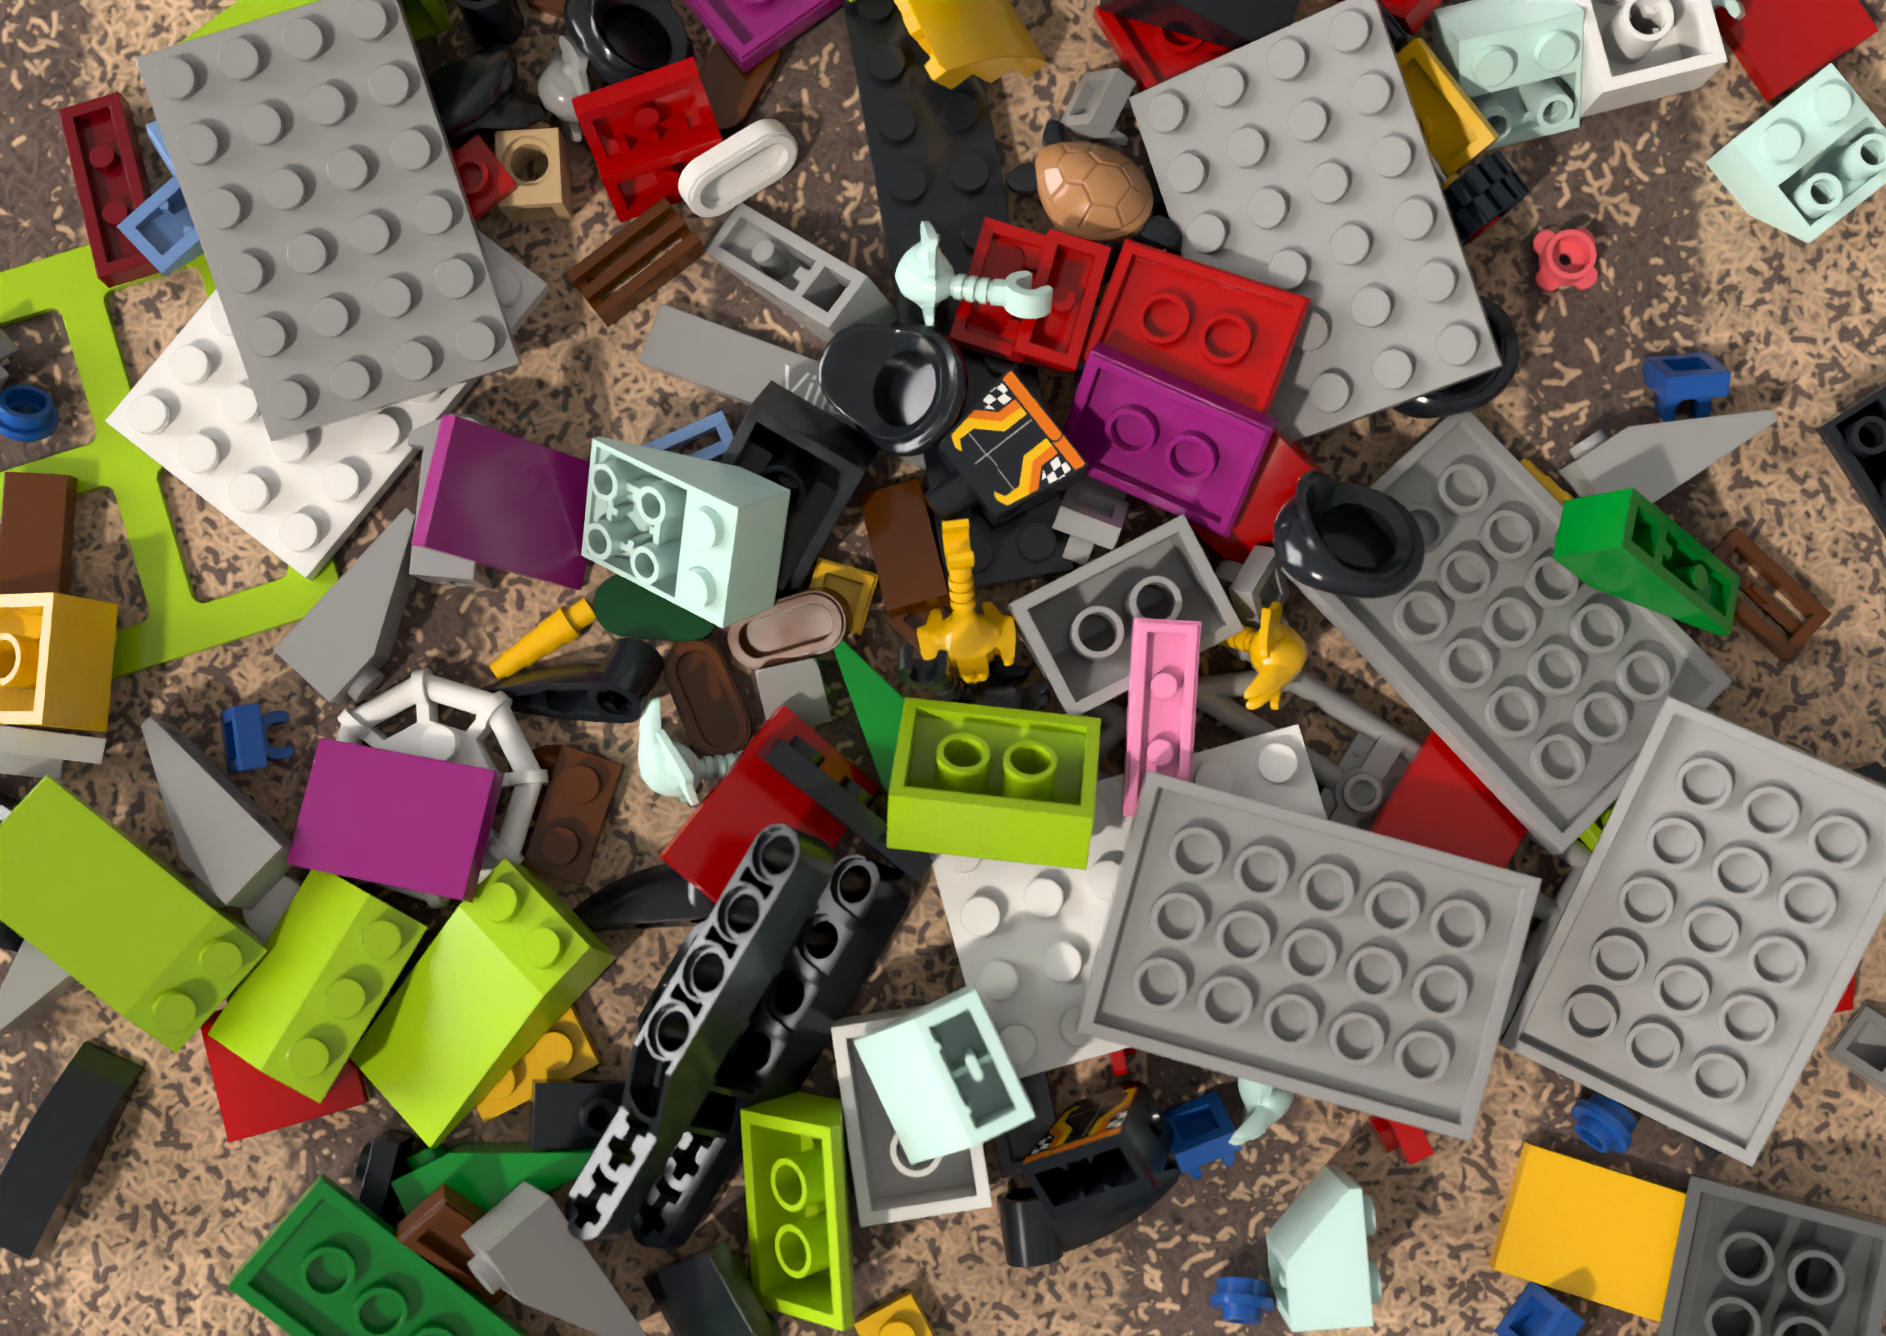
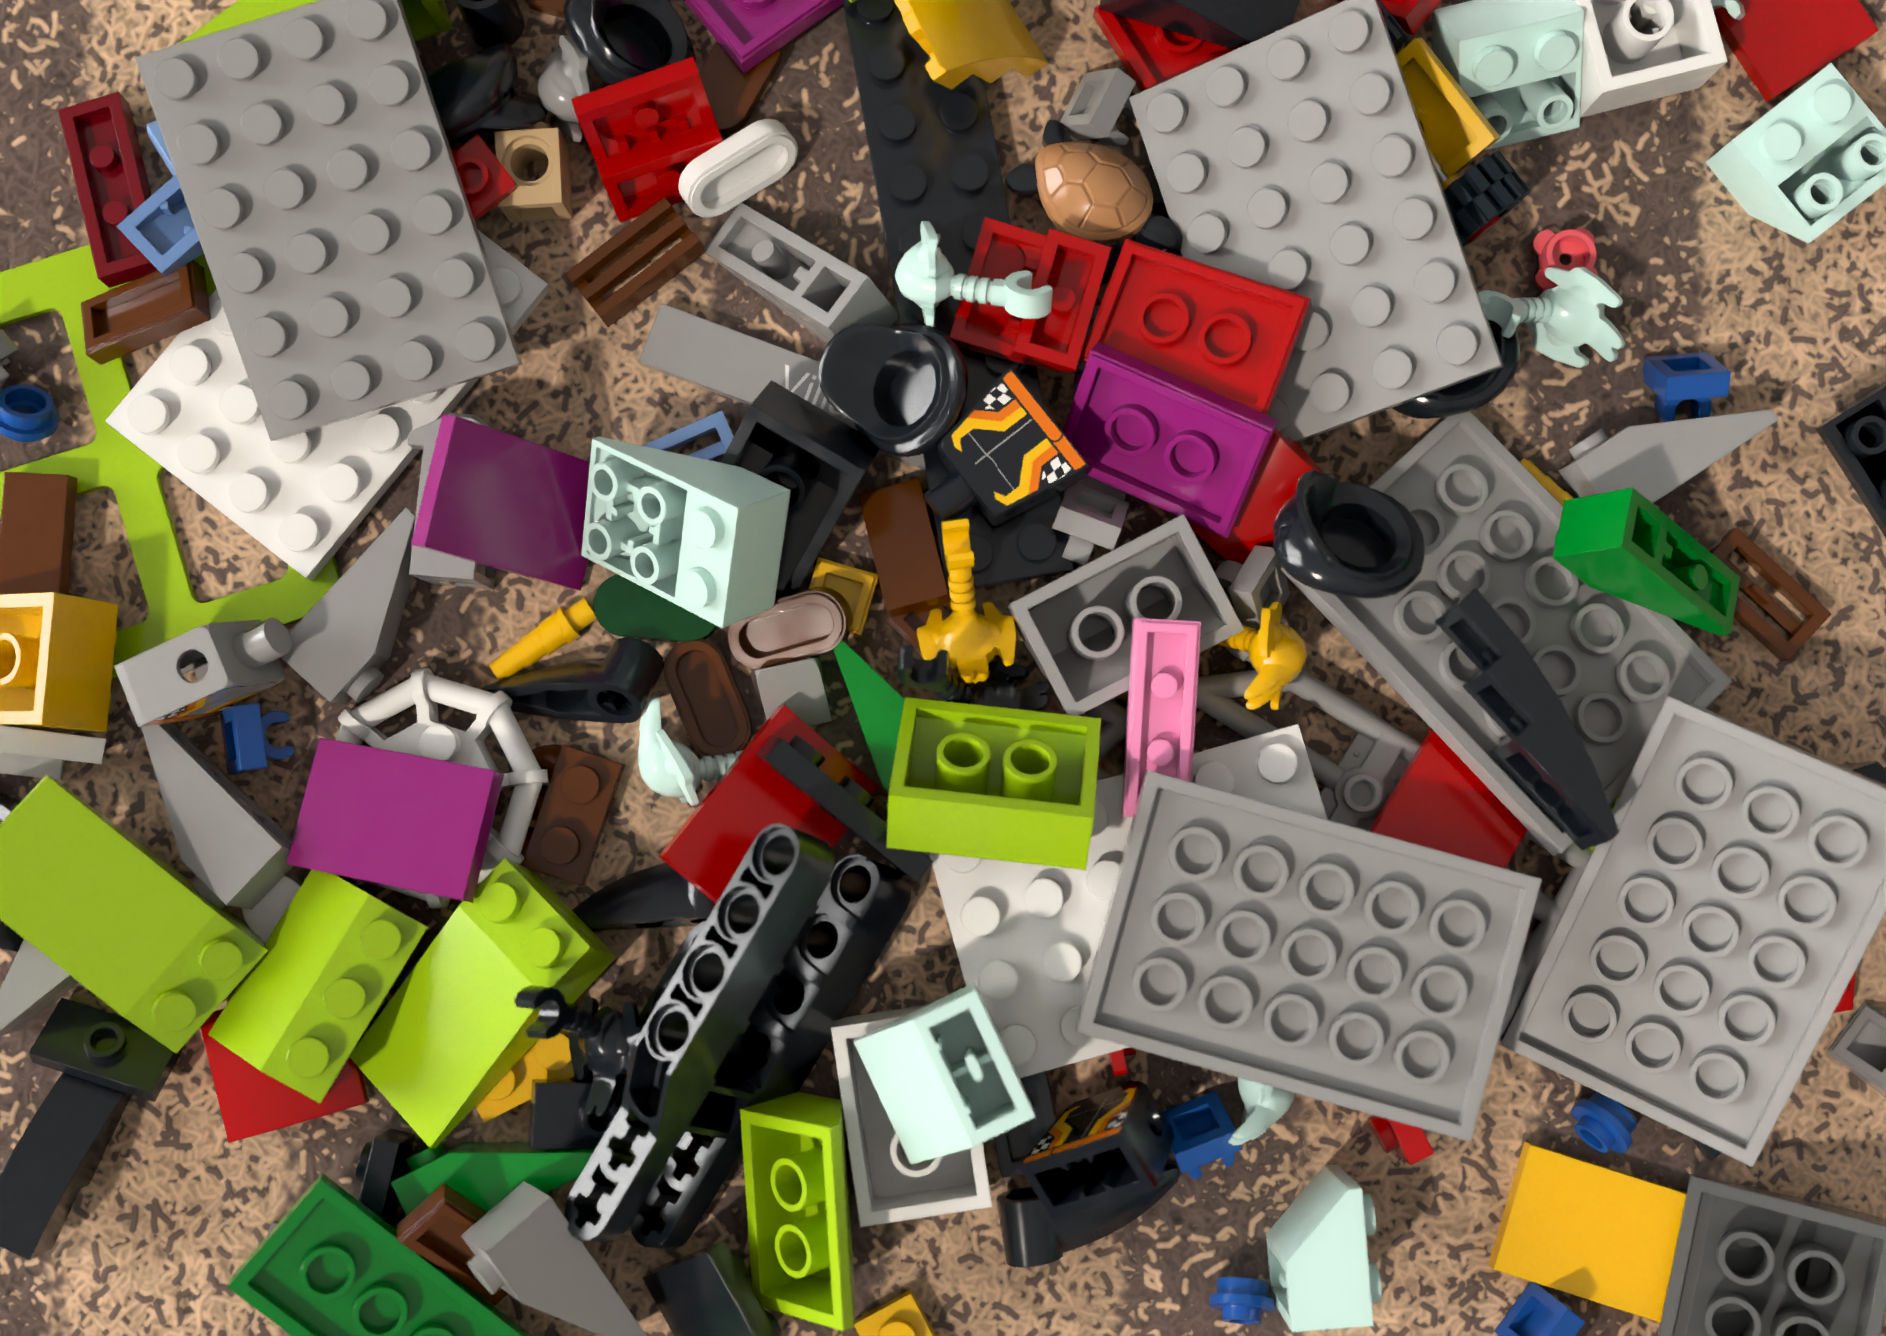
(103, 1050): none -> black plate
(144, 312): none -> reddish brown tile
(230, 663): none -> light grey torso
(597, 1039): none -> black piece
(1541, 740): none -> black slope
(1562, 316): none -> light aqua piece

